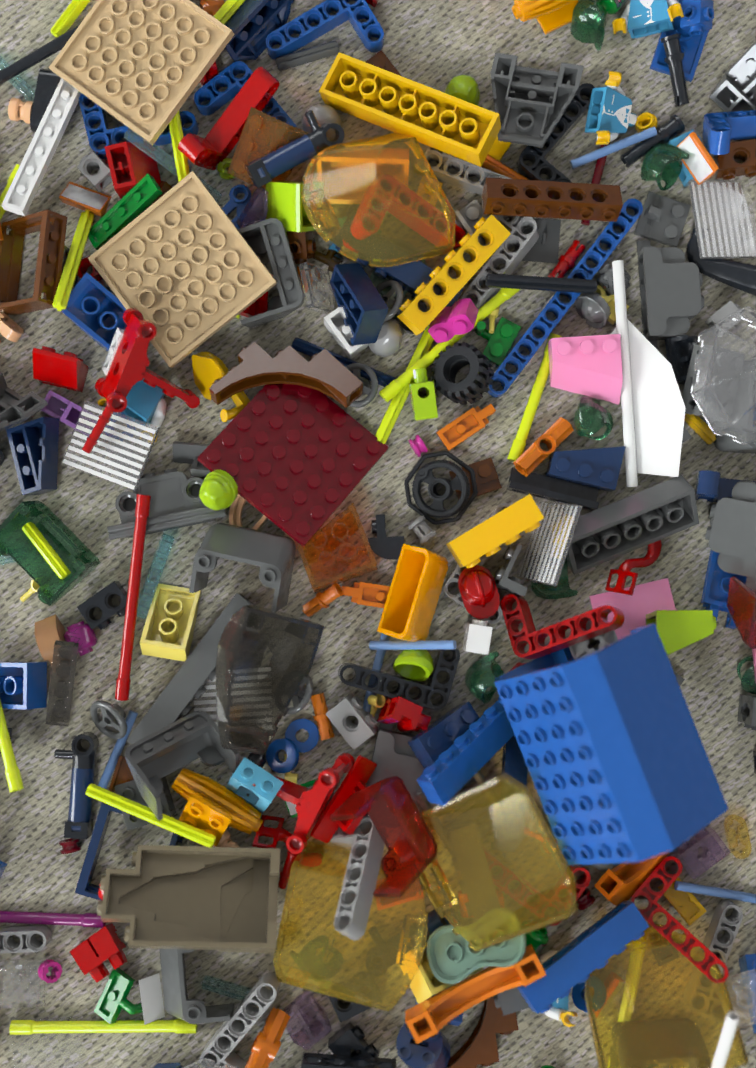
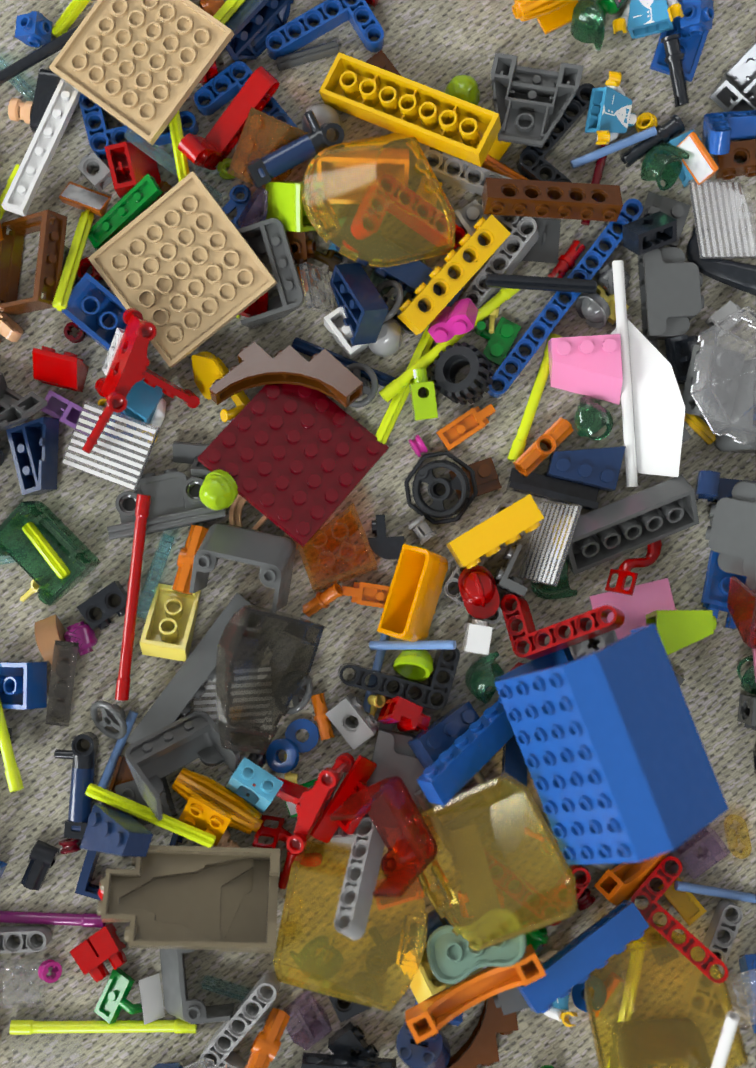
(33, 29): none -> blue brick
(40, 861): none -> black piece
(67, 329): none -> dark red bush
(115, 833): none -> dark blue wedge
(186, 559): none -> orange piece
(649, 233): none -> black brick

